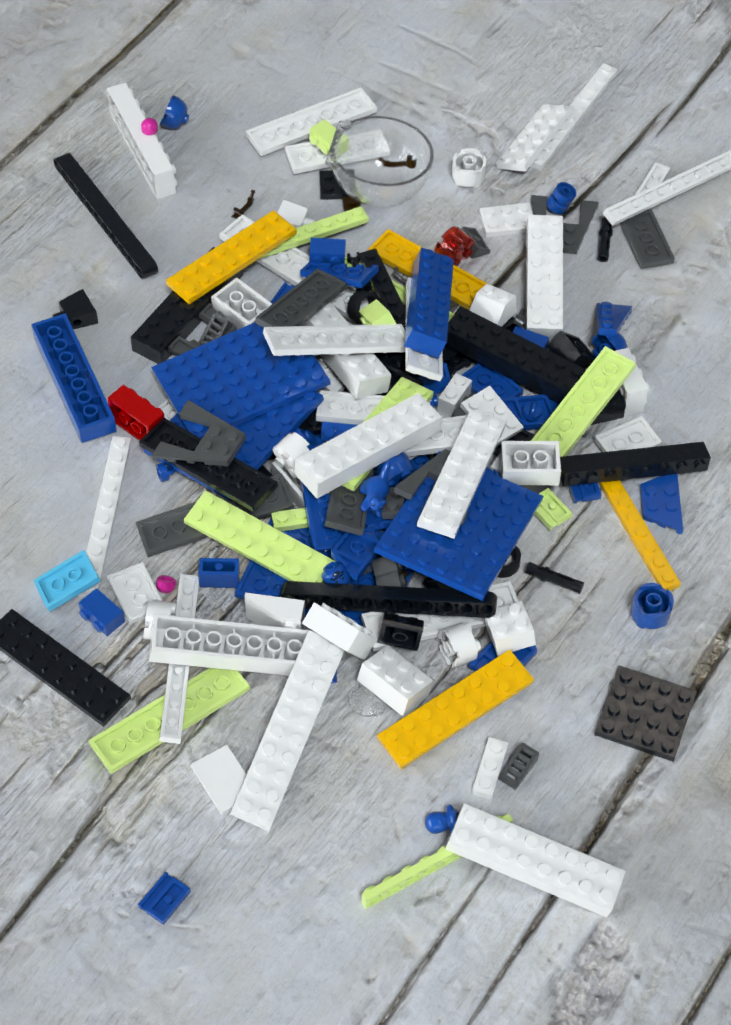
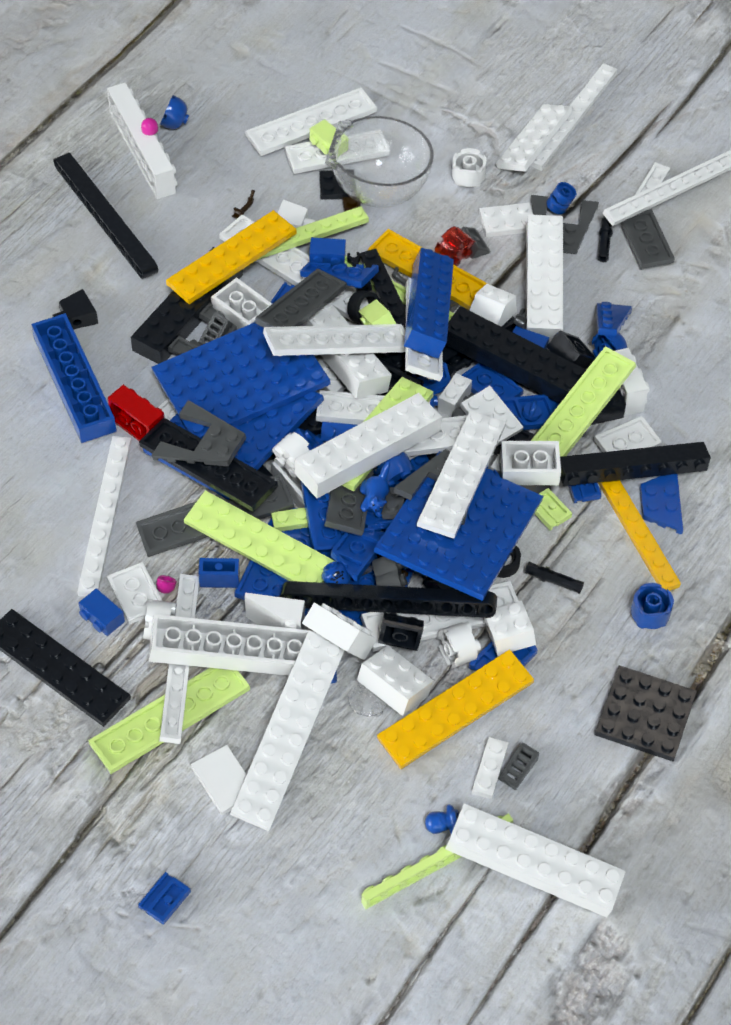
(67, 580): medium azure plate -> none
(164, 471): blue tile -> none
(409, 162): dark brown piece -> none

